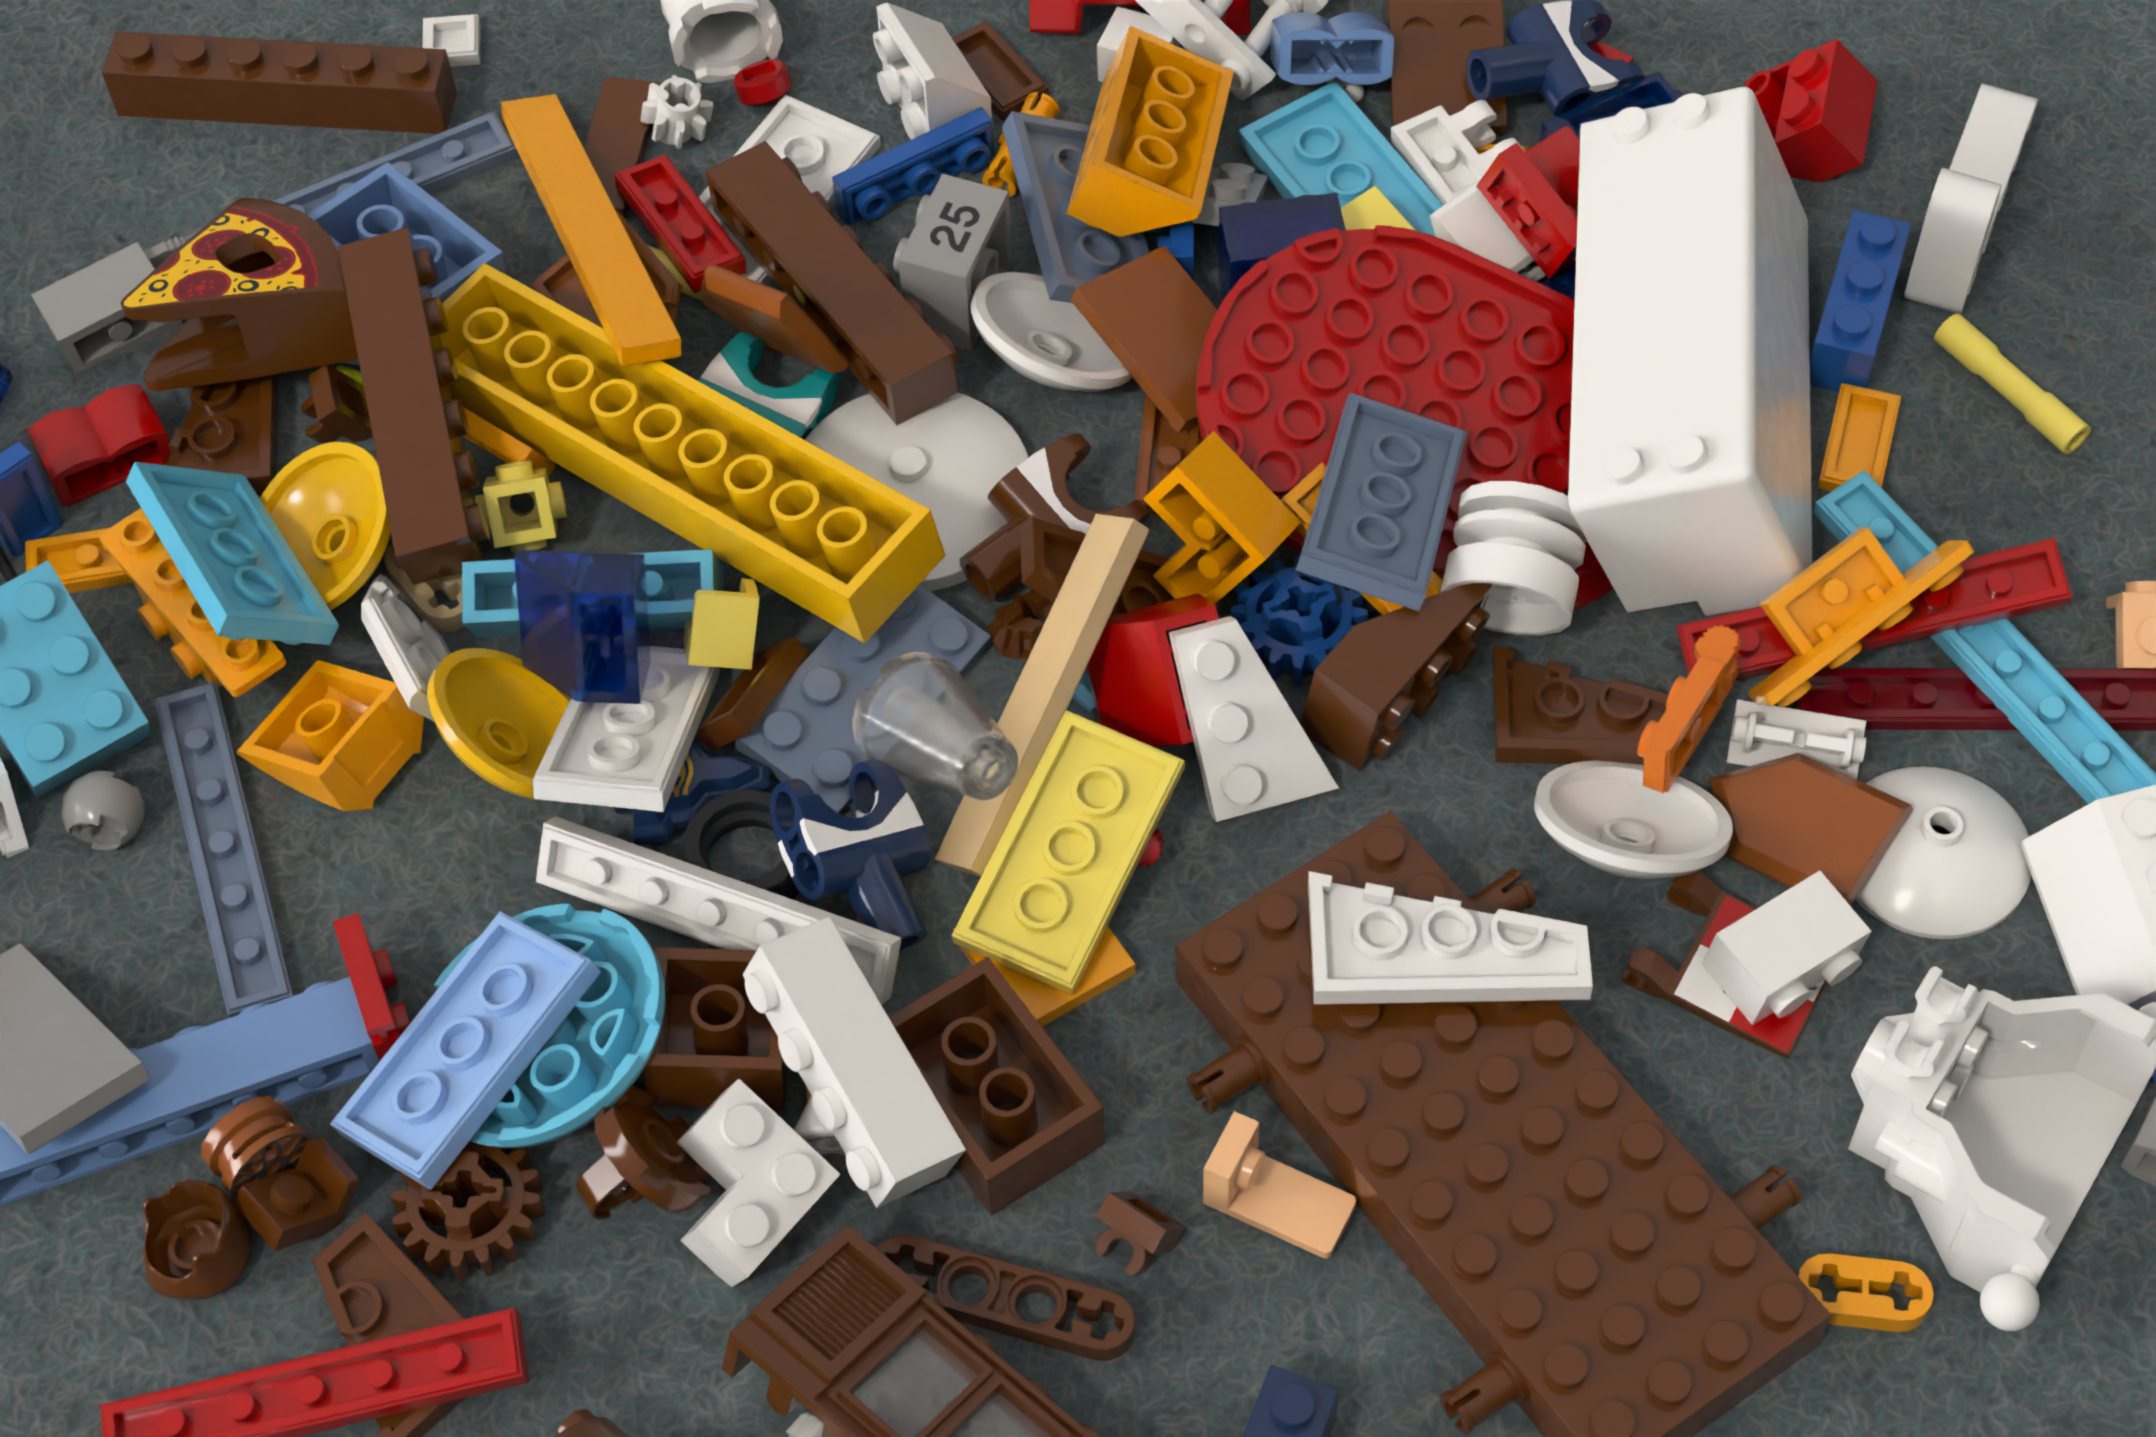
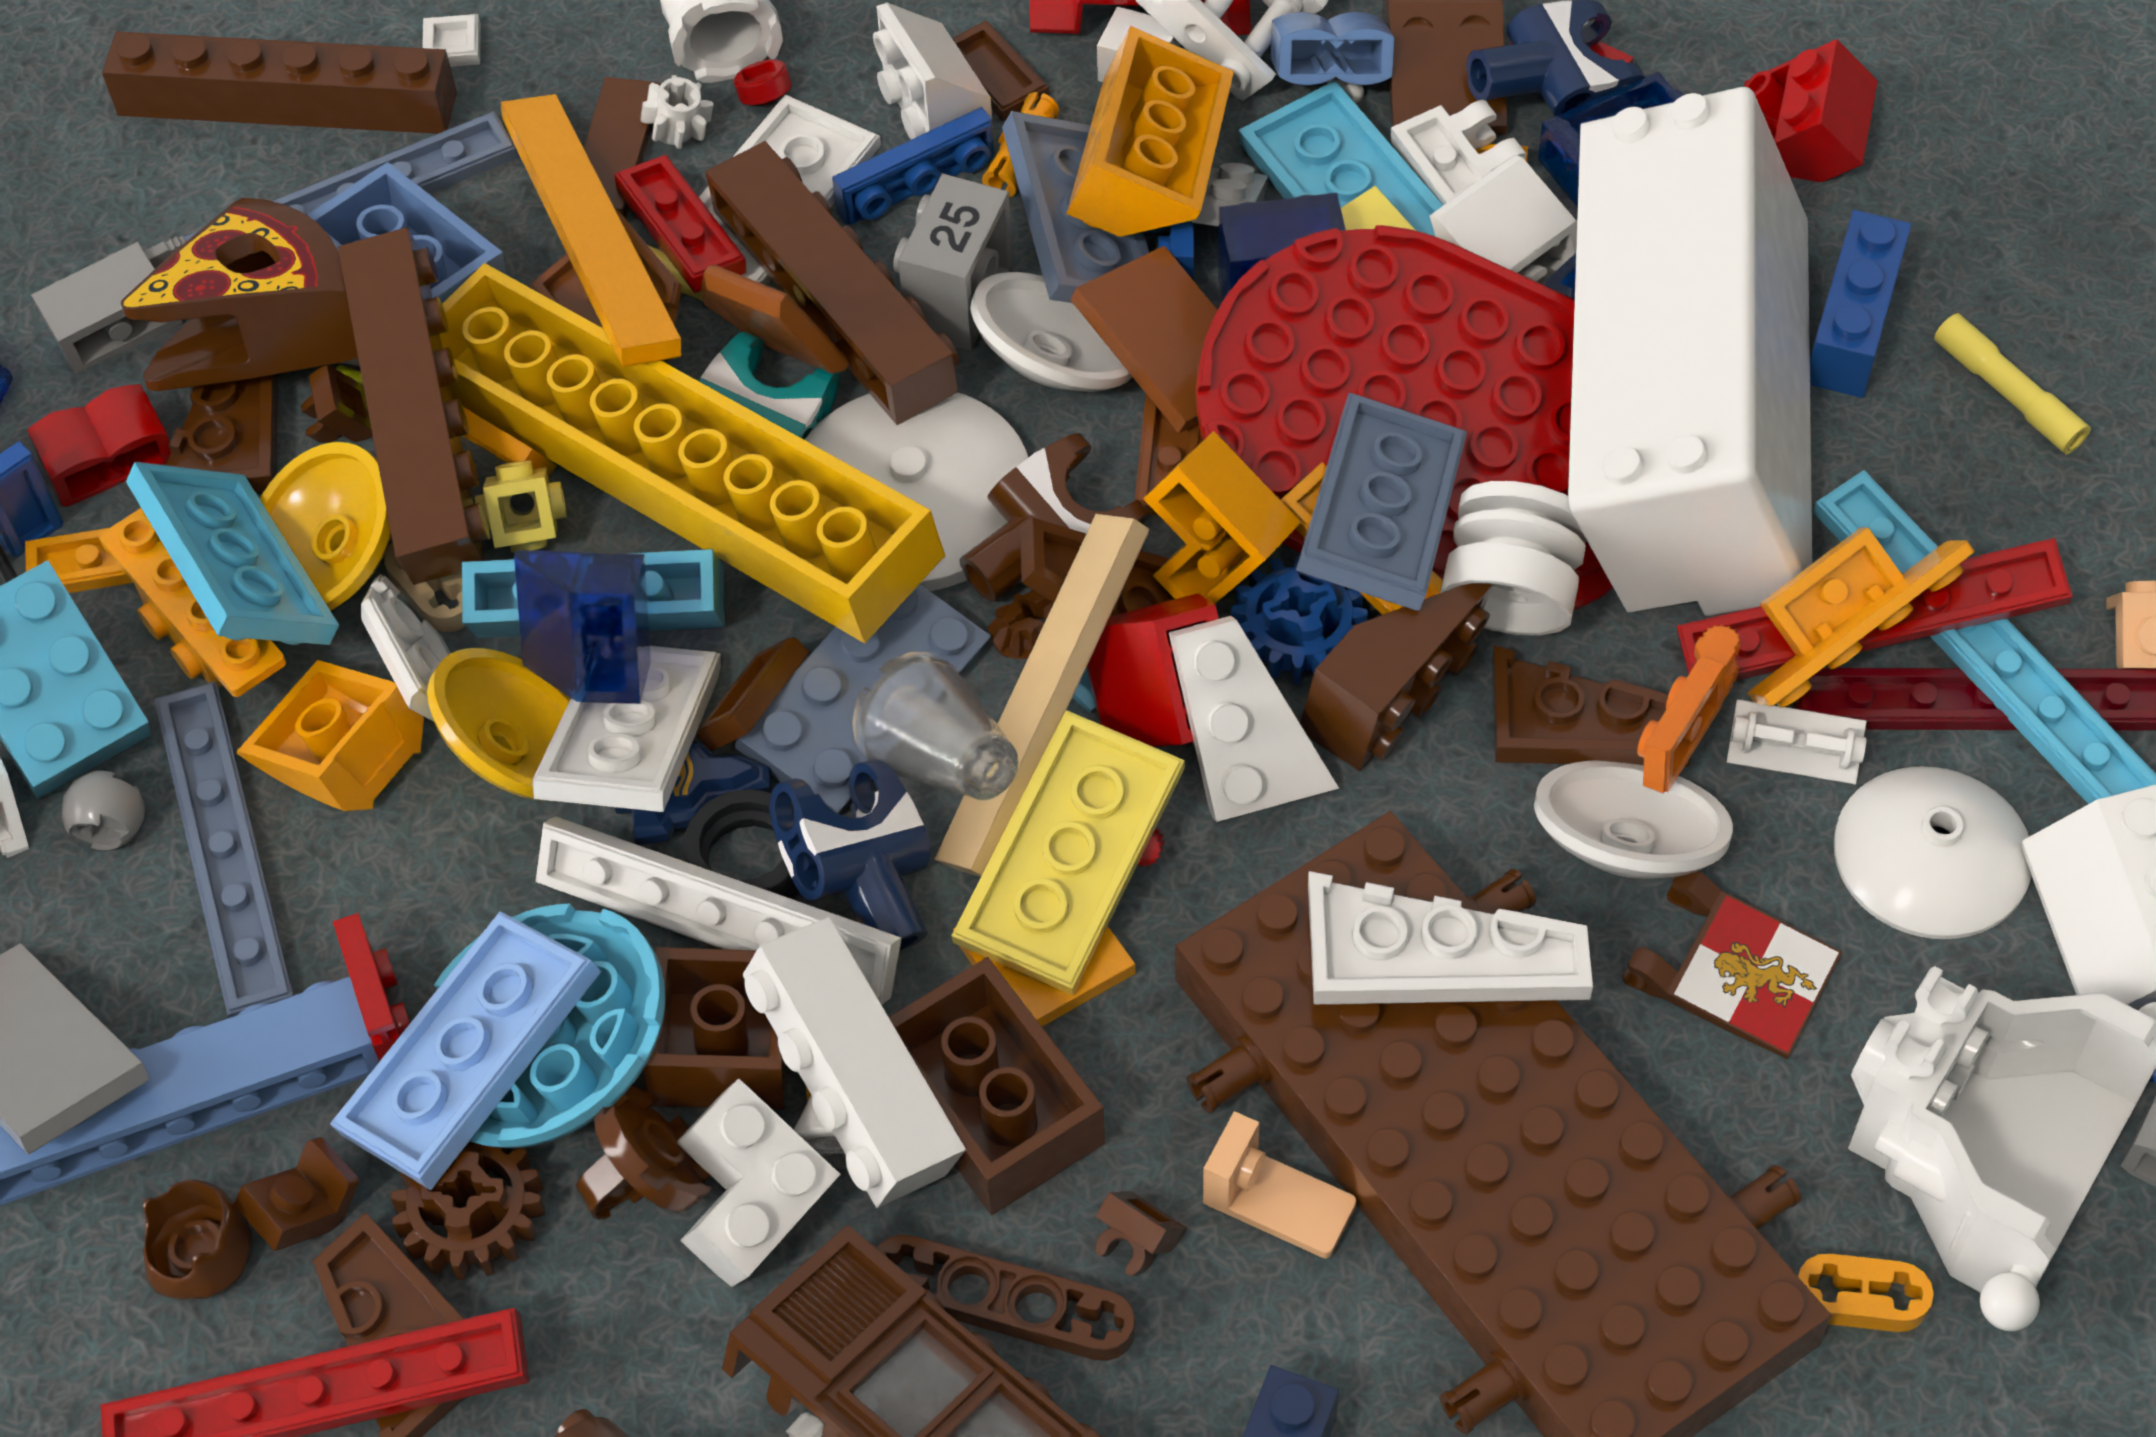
(253, 1143): dark orange wheel -> none
(723, 627): light yellow panel -> none
(1539, 197): red bracket -> none
(1787, 949): white brick -> none
(1808, 818): dark orange tile -> none
(1859, 436): light orange tile -> none
(1969, 199): white beam -> none

